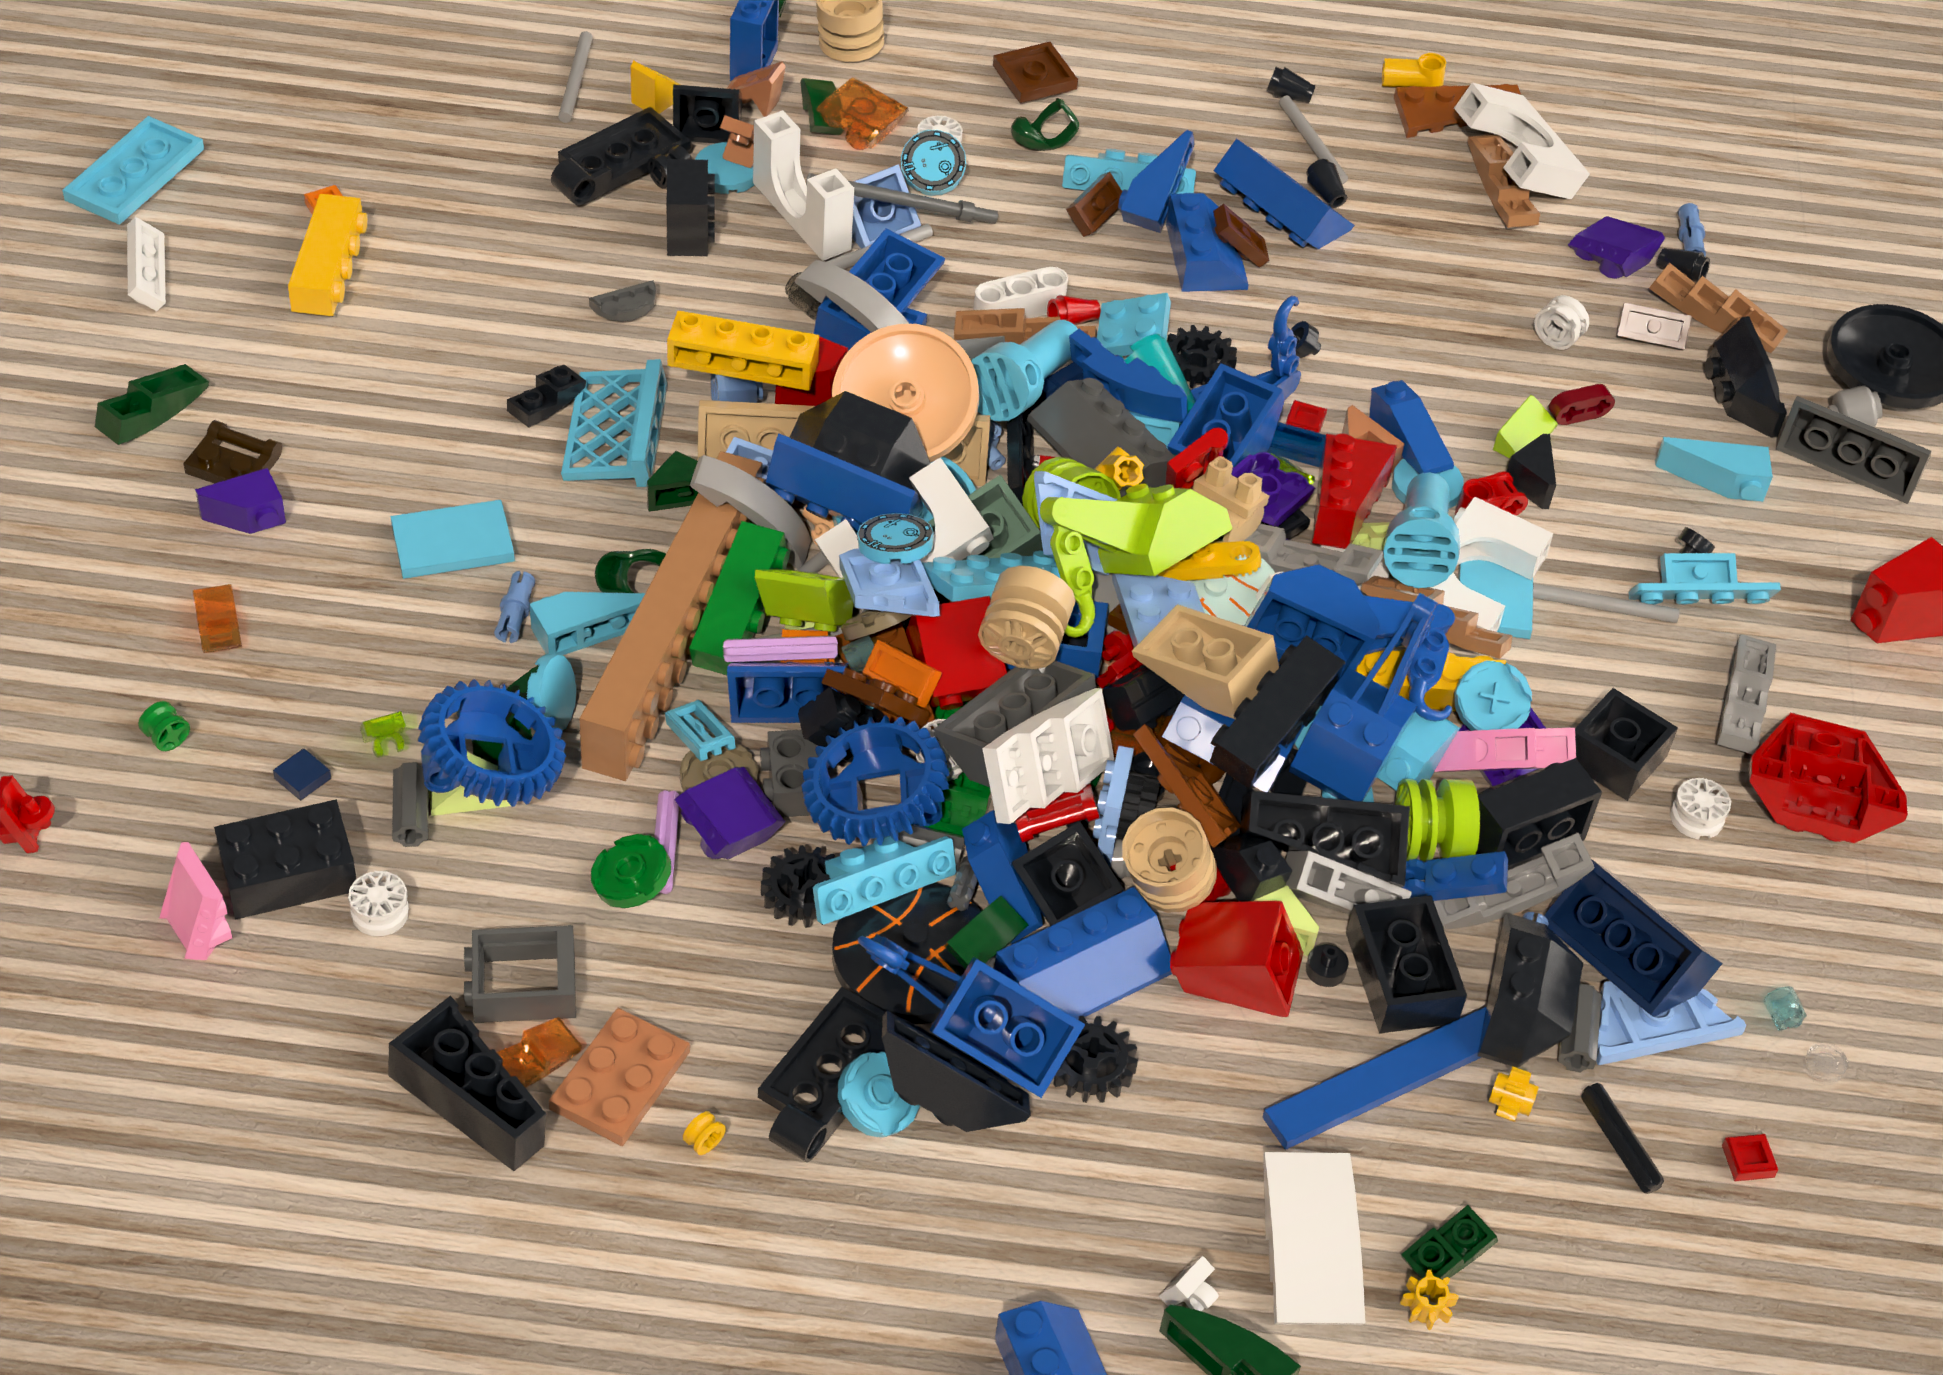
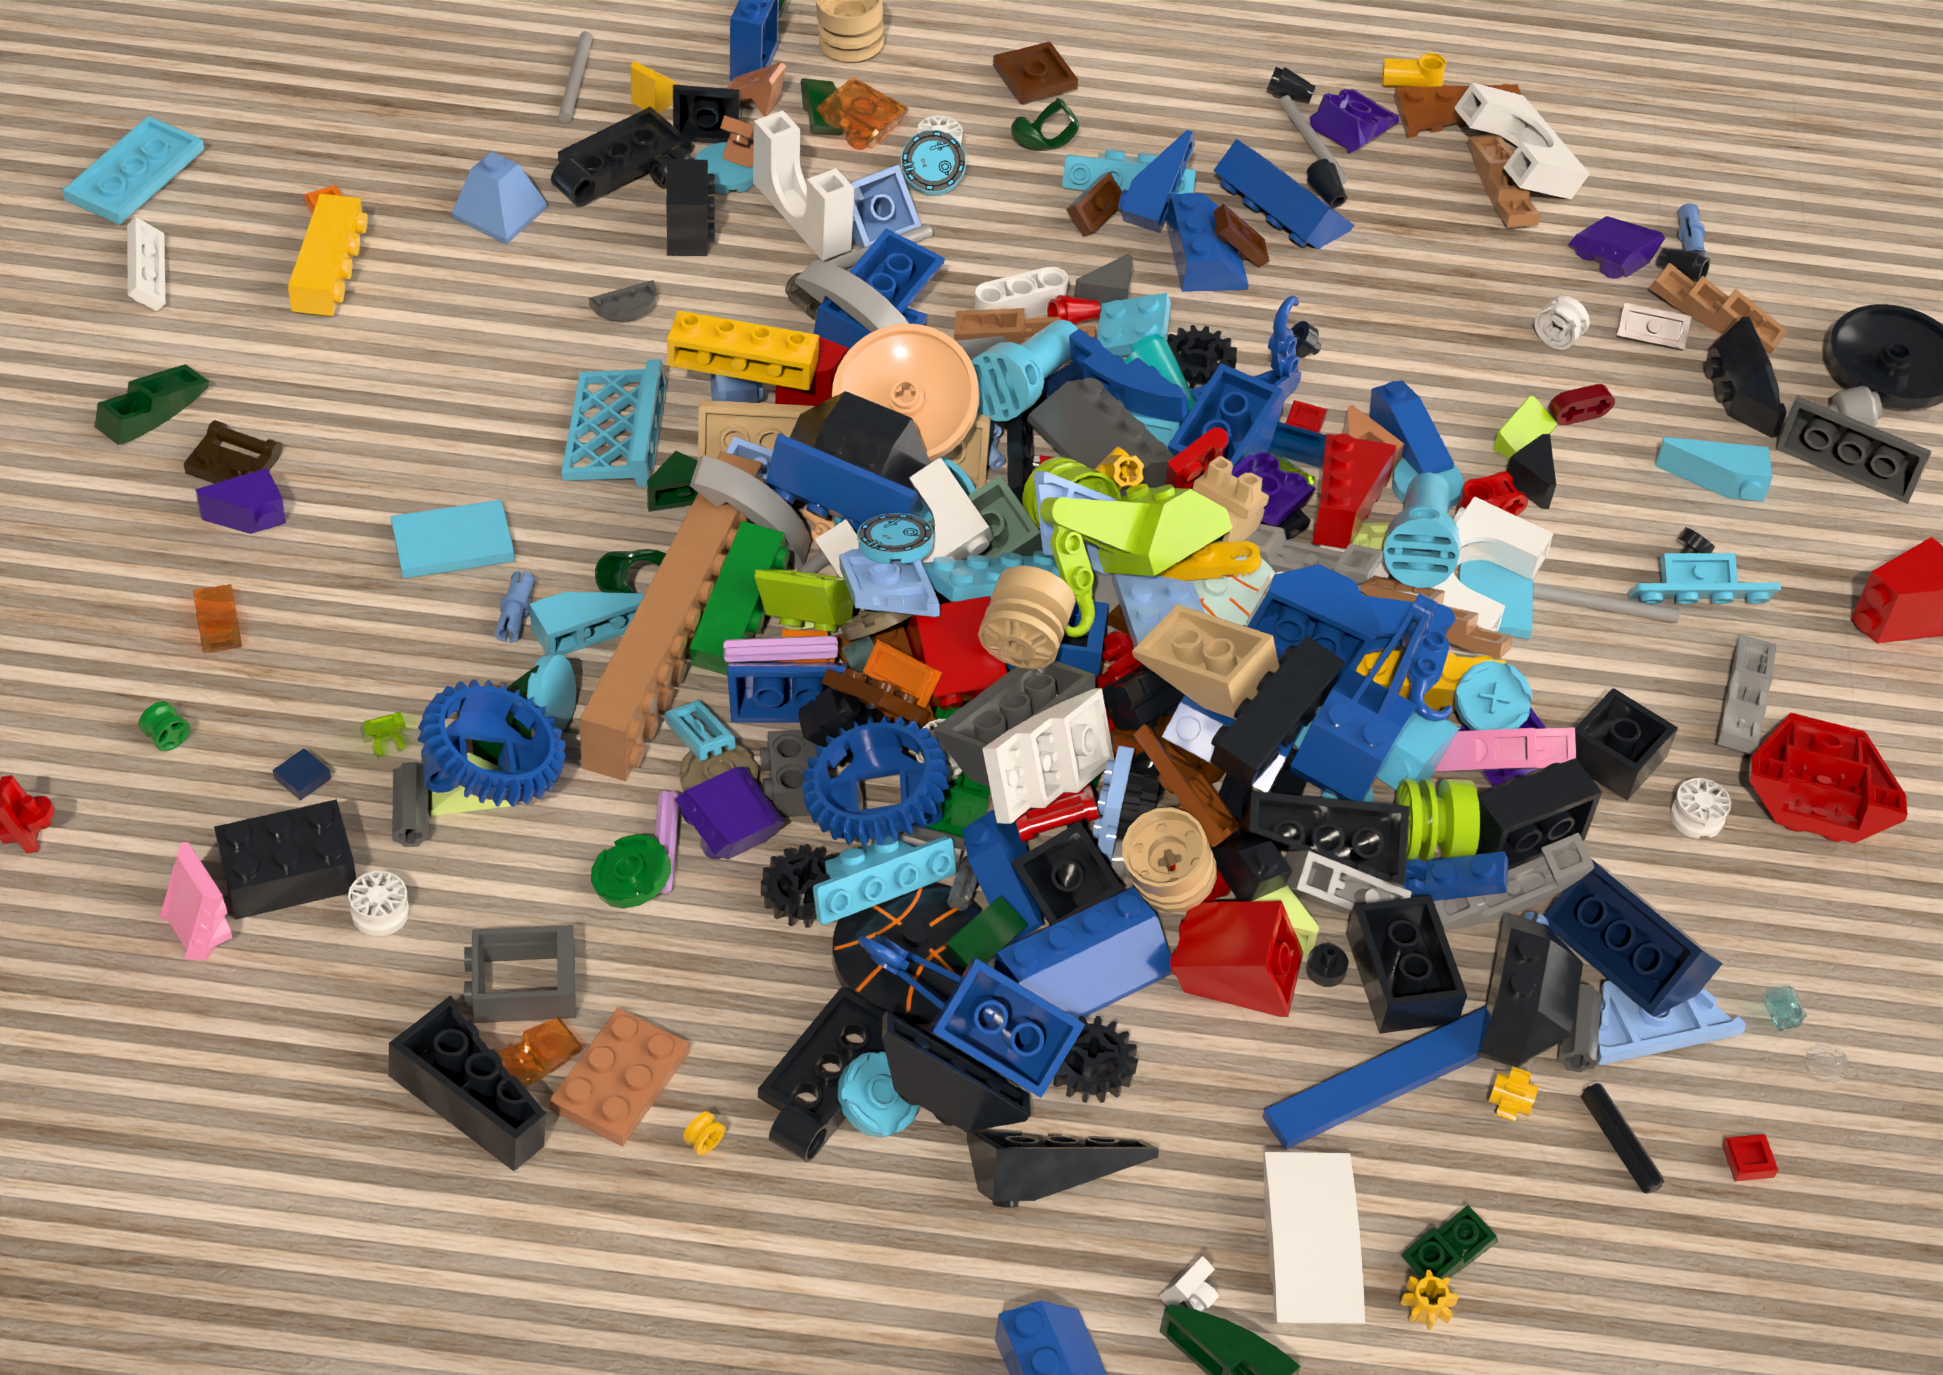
(498, 199): none -> medium blue slope
(552, 393): black slope -> none
(962, 210): dark grey bar -> none
(1026, 1169): none -> black wedge
(1106, 282): none -> dark grey slope
(1351, 119): none -> dark purple slope

